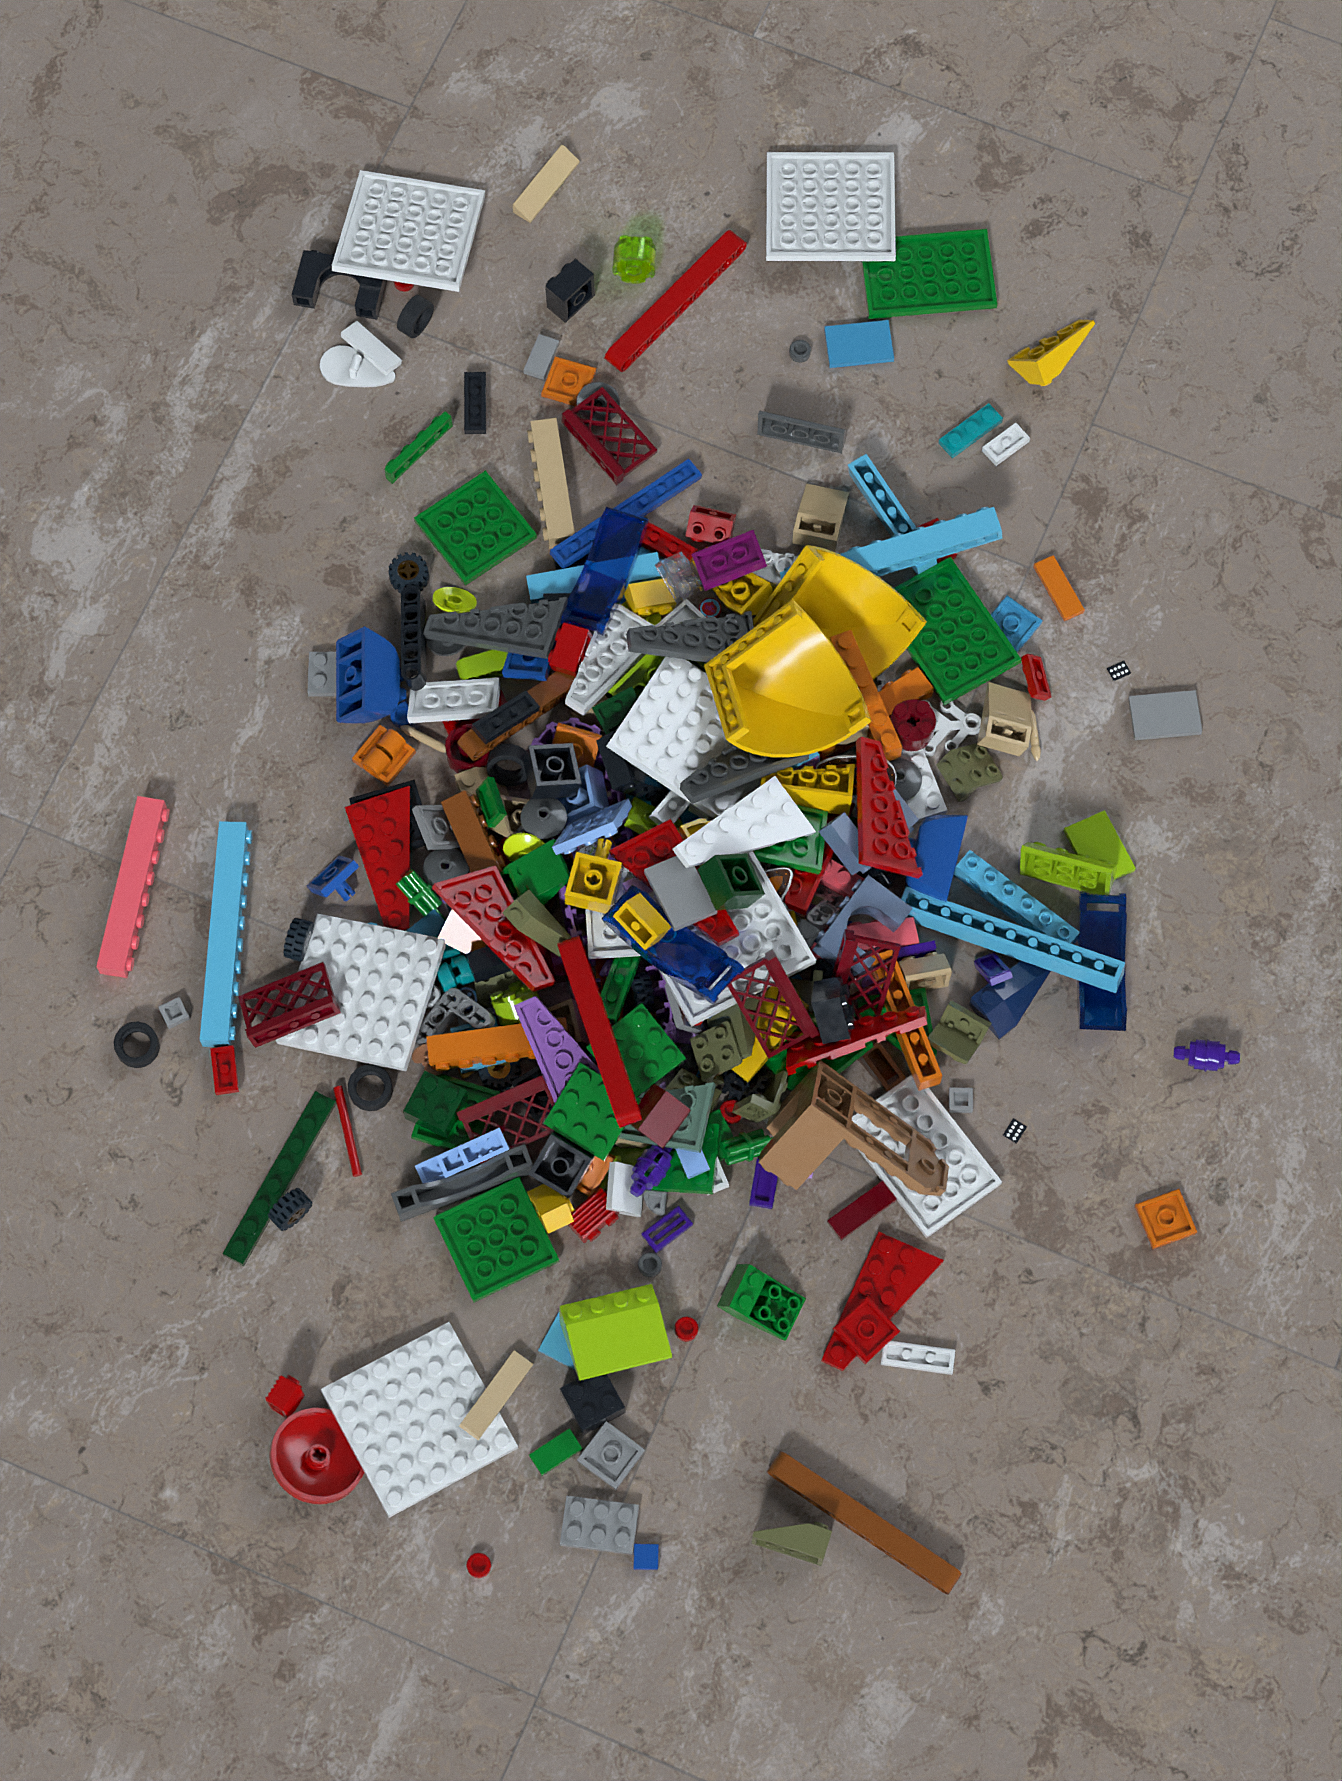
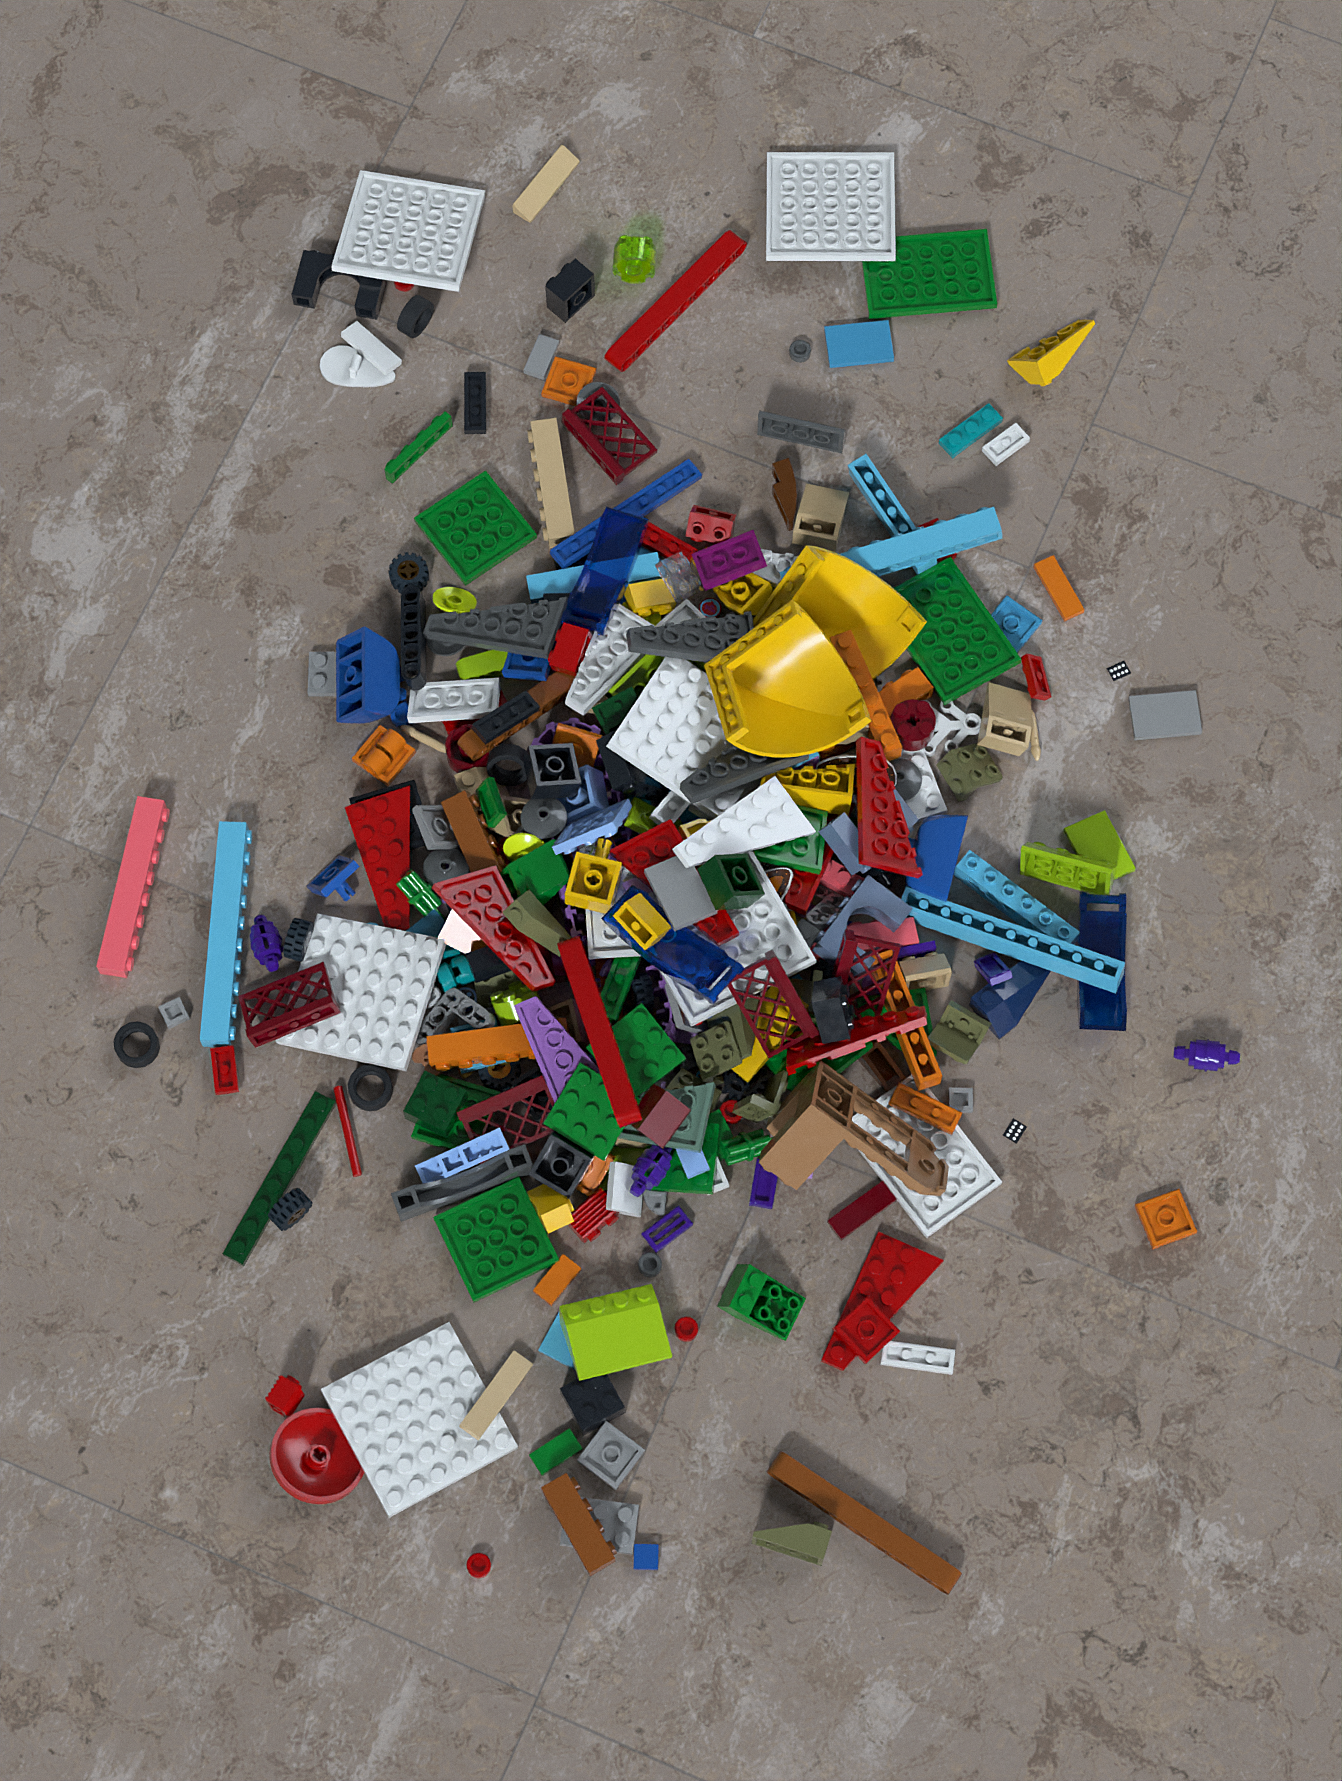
(266, 943): none -> dark purple piece
(557, 1280): none -> orange tile
(578, 1524): none -> dark orange brick
(785, 491): none -> reddish brown slope
(925, 1108): none -> orange tile

